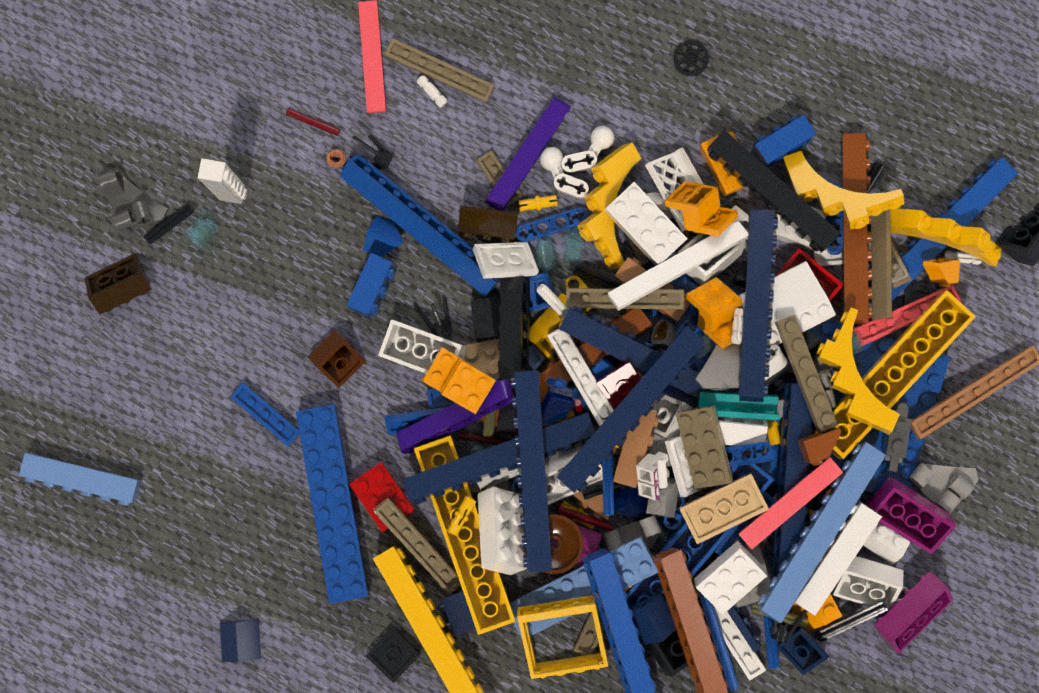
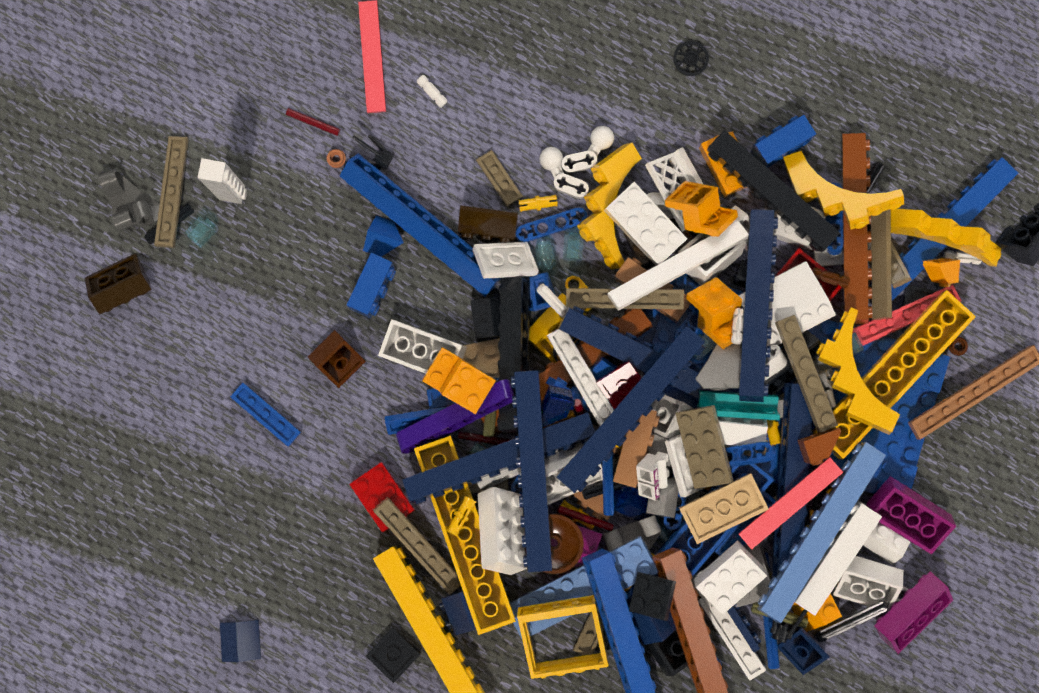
(80, 478): medium blue brick -> none
(171, 192): none -> dark tan tile
(332, 504): blue brick -> none
(439, 70): dark tan plate -> none
(441, 328): black plant -> none
(528, 154): dark purple beam -> none
(535, 358): medium blue plate -> none
(594, 278): black axle -> none
(652, 596): none -> black plate
(663, 335): dark grey rock -> none
(718, 641): blue axle -> none
(831, 278): none -> reddish brown axle
(896, 443): dark grey hinge -> none
(945, 484): light grey panel -> none
(964, 346): none -> reddish brown plate

